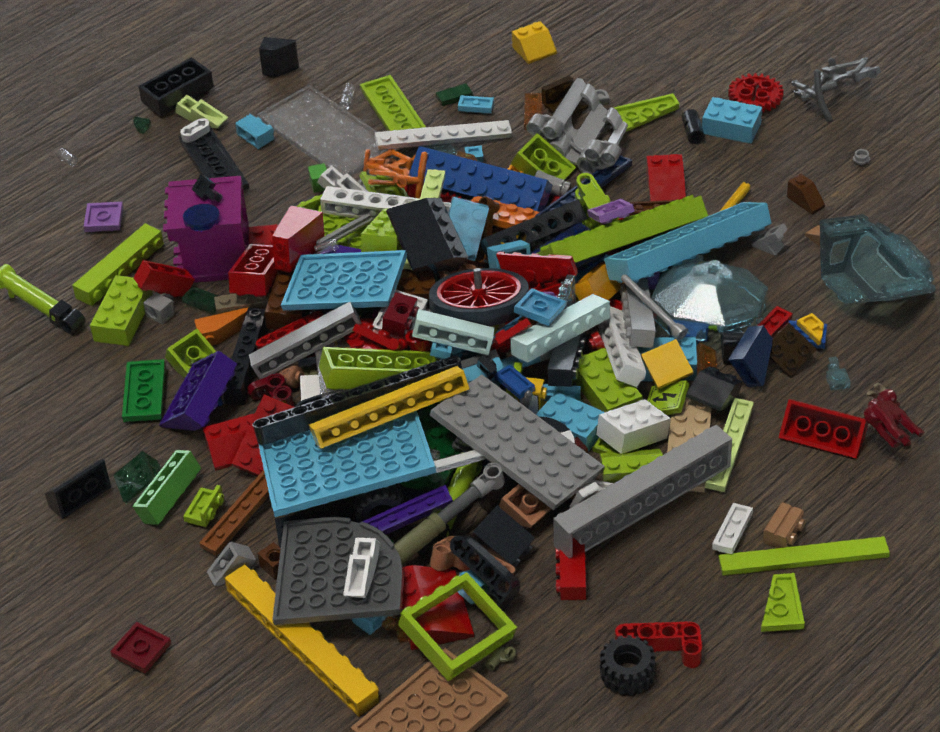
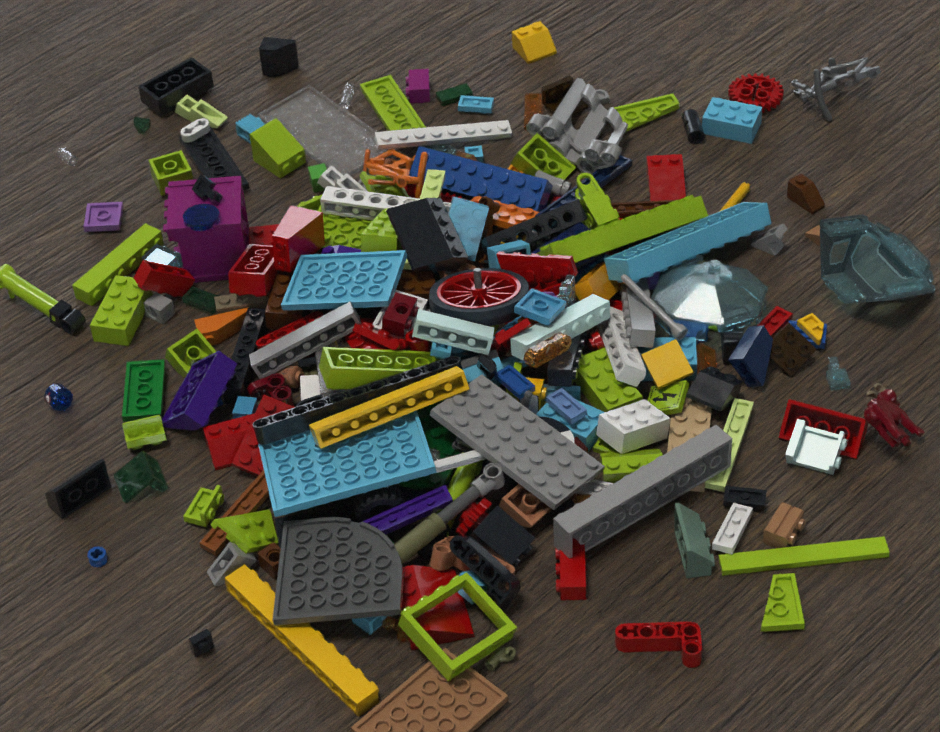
(58, 397): none -> clear blue head
(92, 556): none -> blue bush
(140, 647): dark red plate -> none
(144, 432): none -> lime bracket
(164, 256): none -> clear light blue brick
(167, 487): bright green brick -> none
(169, 168): none -> lime brick
(201, 643): none -> black plate
(244, 406): none -> dark azure brick
(249, 530): none -> lime wing
(276, 149): none -> lime slope
(327, 247): clear pin -> none
(347, 229): light grey axle -> none
(361, 567): white slope -> none
(418, 86): none -> magenta brick
(473, 516): none -> red gear
(537, 354): none -> clear orange beam
(566, 405): none -> medium blue plate
(585, 493): white tile -> none
(611, 210): medium lavender plate -> none
(627, 678): black tyre -> none
(692, 542): none -> sand green slope
(745, 496): none -> black plate
(815, 448): none -> light aqua panel
(861, 157): light grey plate -> none

